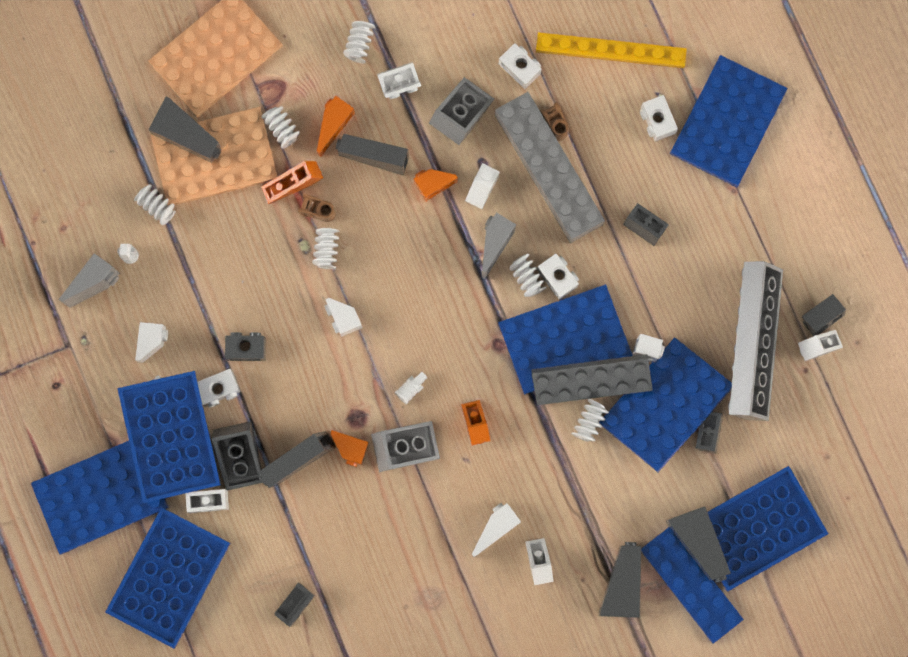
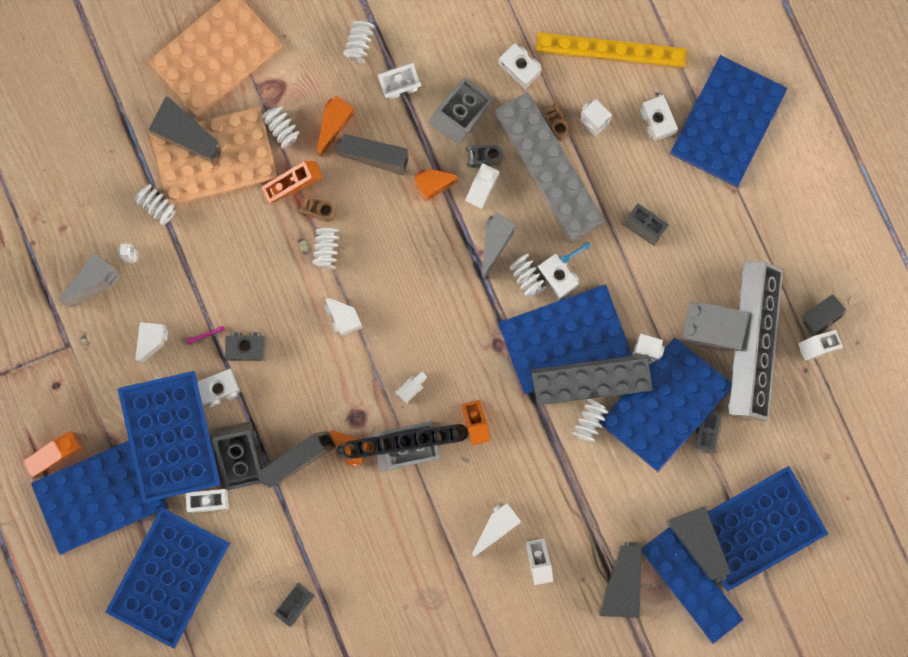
(53, 453): none -> orange slope
(190, 340): none -> dark pink hinge
(395, 446): none -> black beam
(481, 154): none -> dark grey piece
(565, 258): none -> dark azure hinge
(595, 117): none -> white brick
(715, 326): none -> light grey slope

